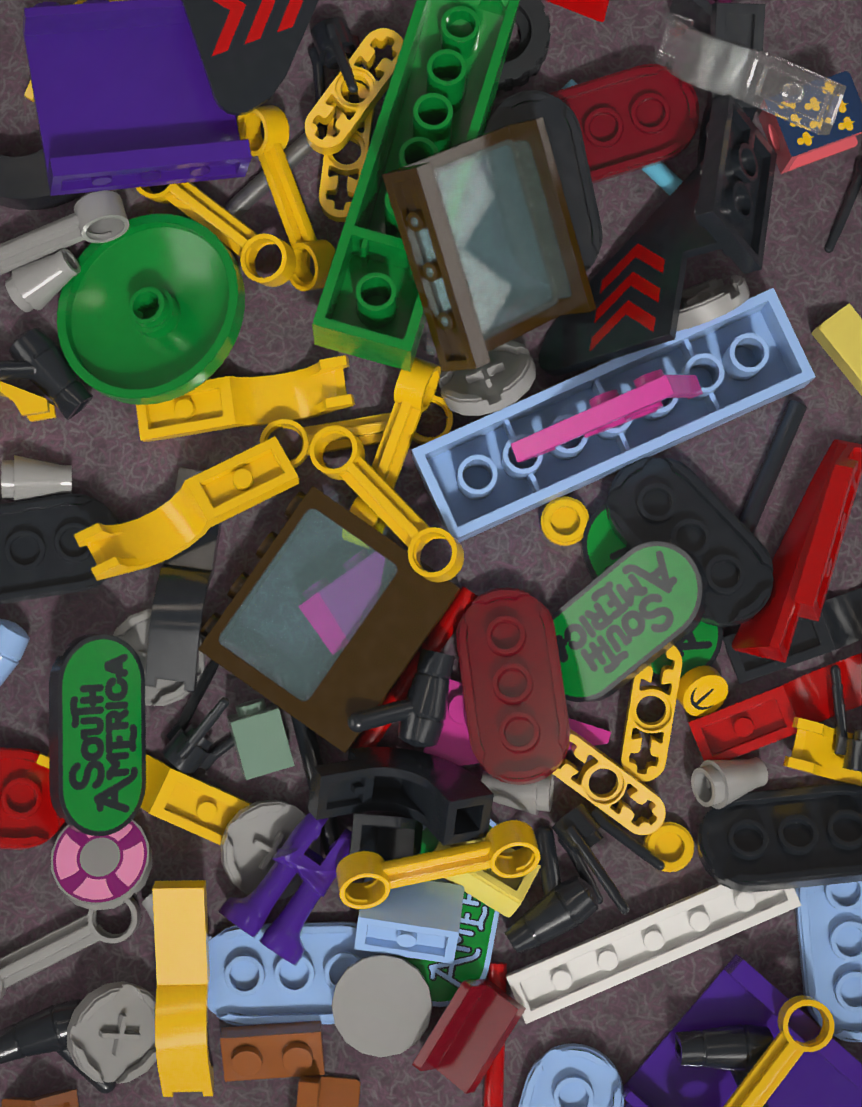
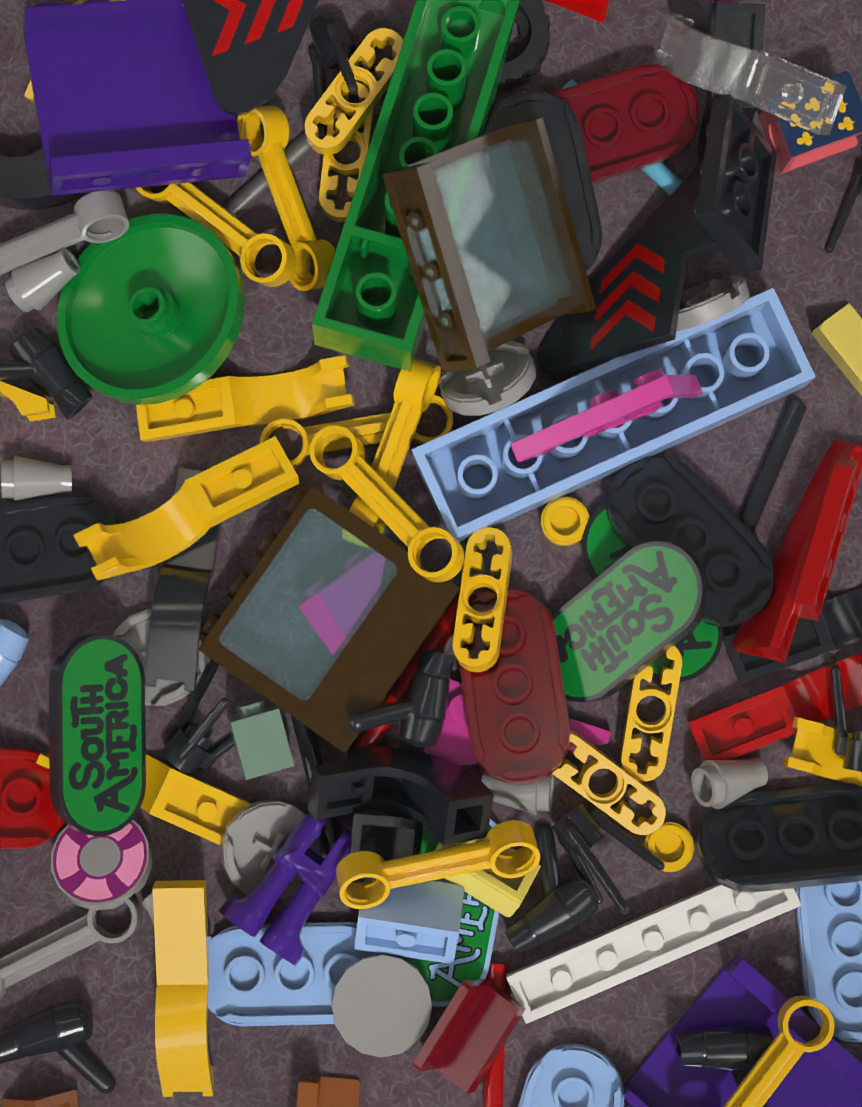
(113, 1033): light grey tile -> none
(272, 1051): dark orange plate -> none
(464, 632): none -> yellow beam
(702, 690): yellow tile -> none

